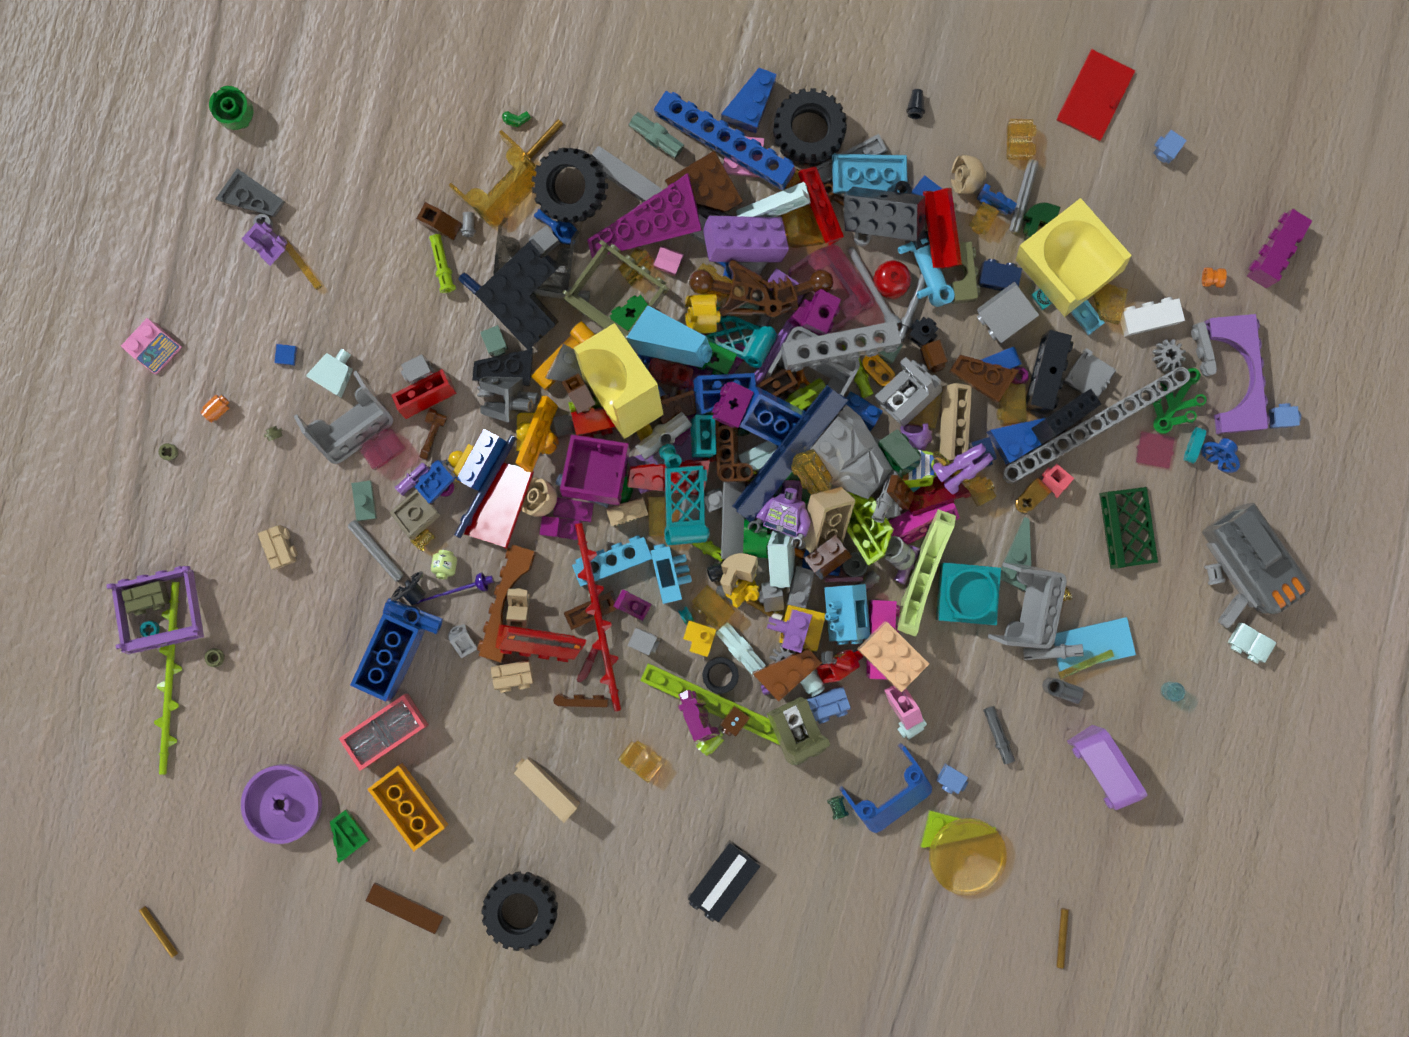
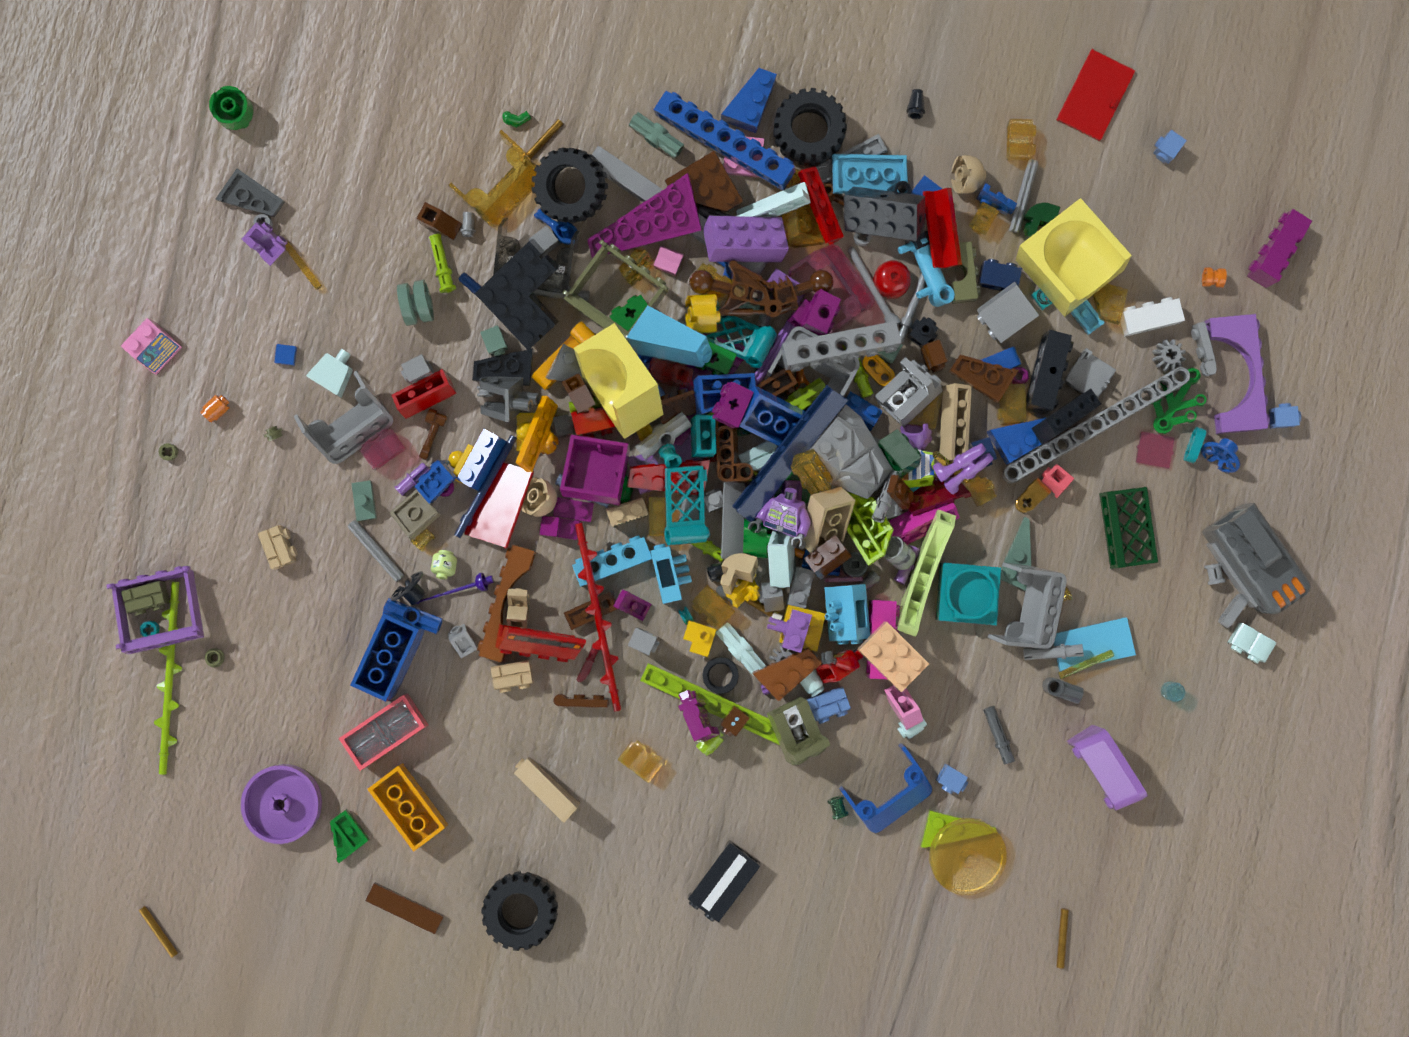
(415, 302): none -> sand green wheel

